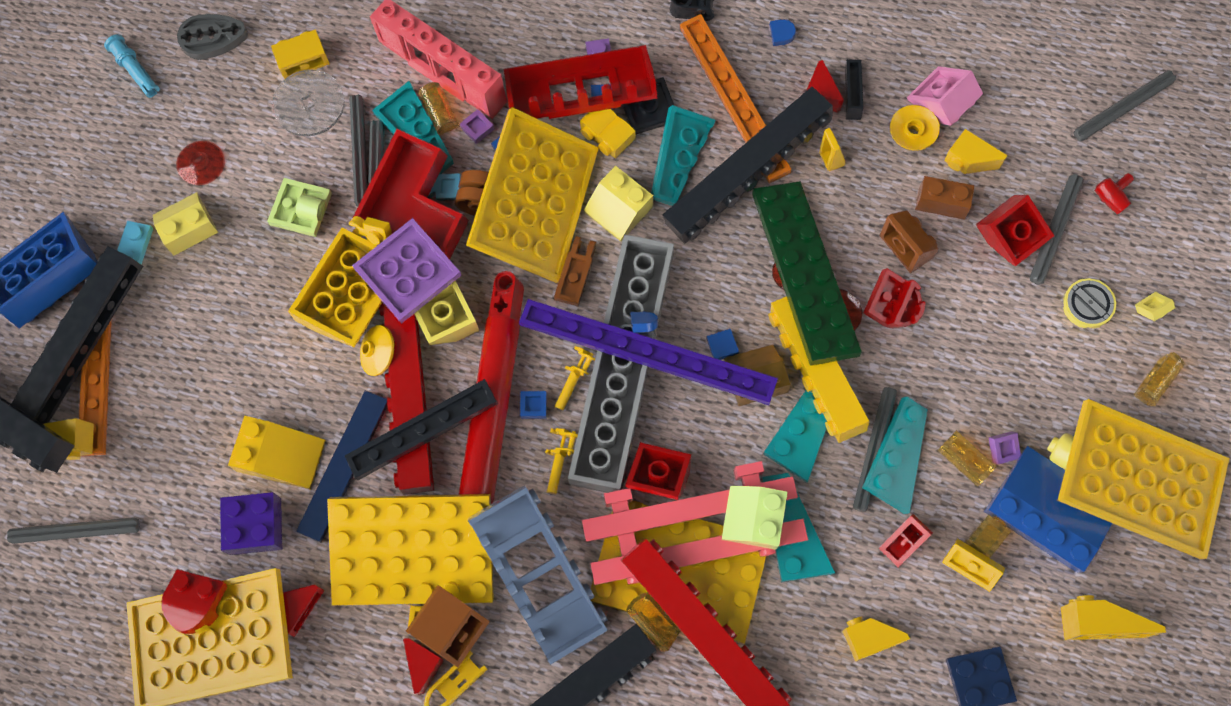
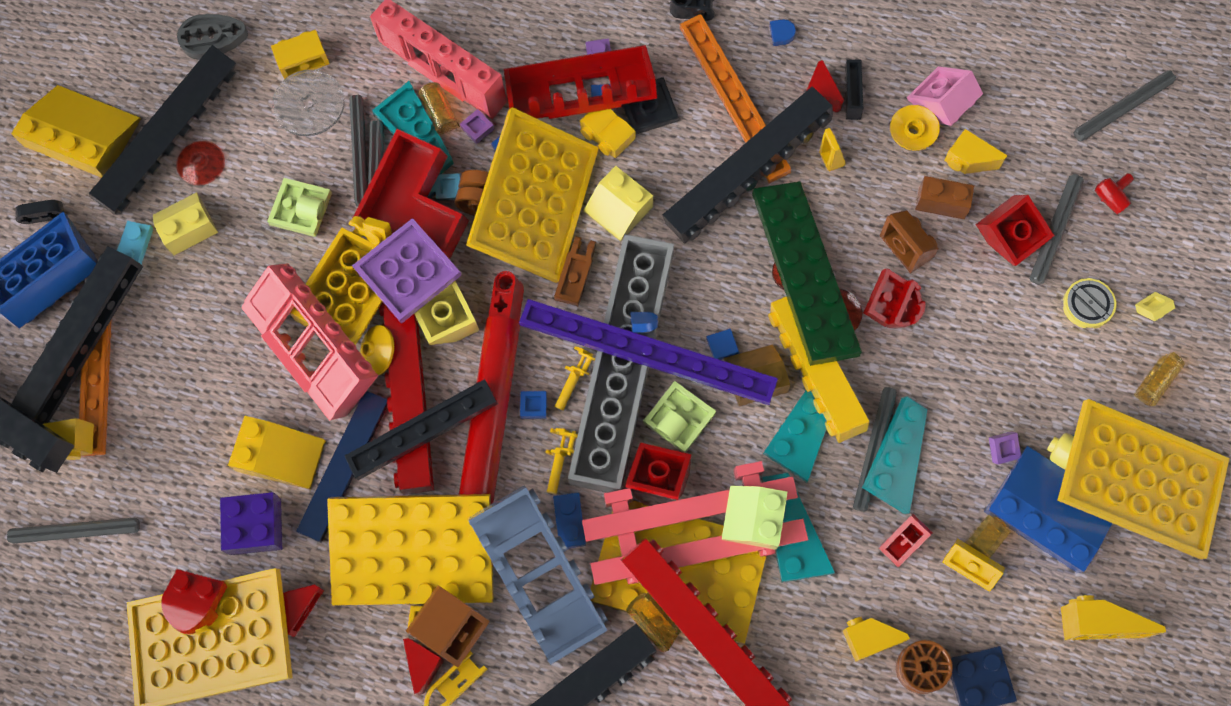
(38, 211): none -> black beam
(76, 130): none -> yellow slope
(127, 58): medium azure pin -> none
(163, 130): none -> black brick
(342, 374): none -> coral window
(569, 519): none -> blue plate
(679, 417): none -> yellowish green plate
(680, 145): teal wing -> none
(937, 665): none -> dark orange wheel
(967, 458): clear yellow brick -> none

